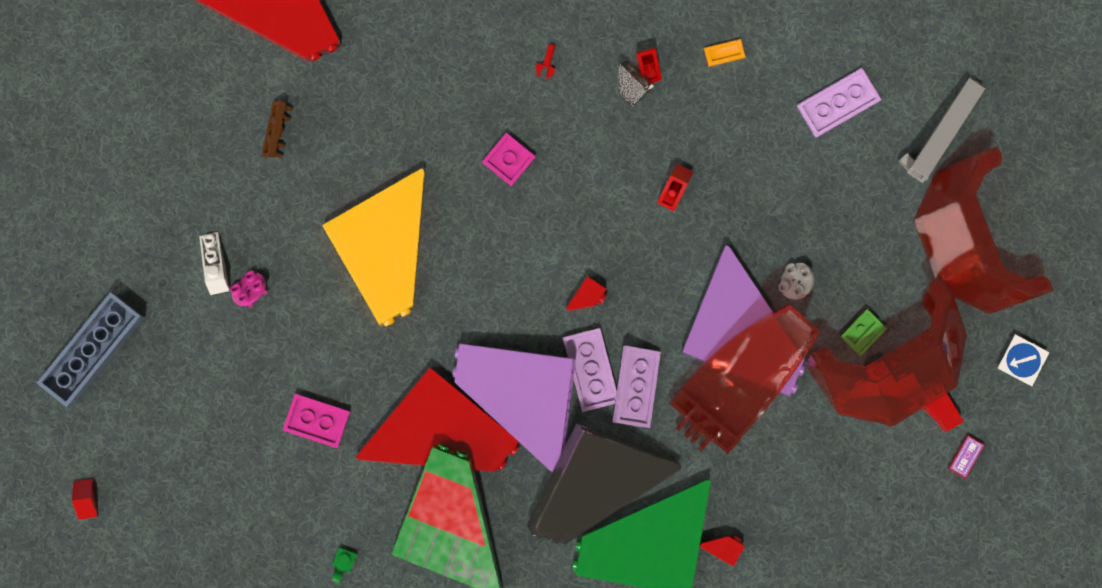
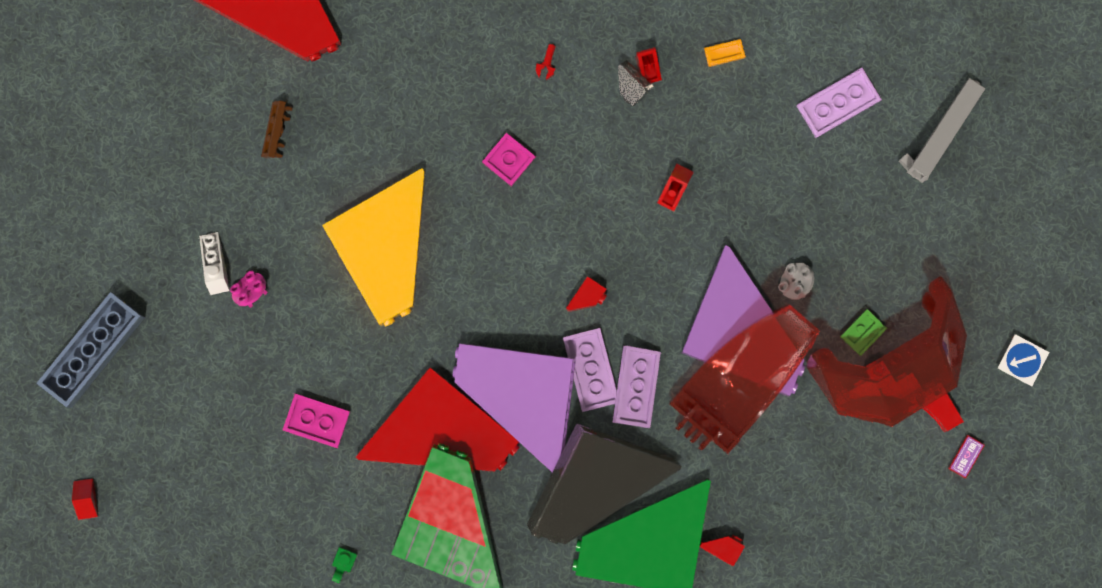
(961, 243): clear red windscreen -> none

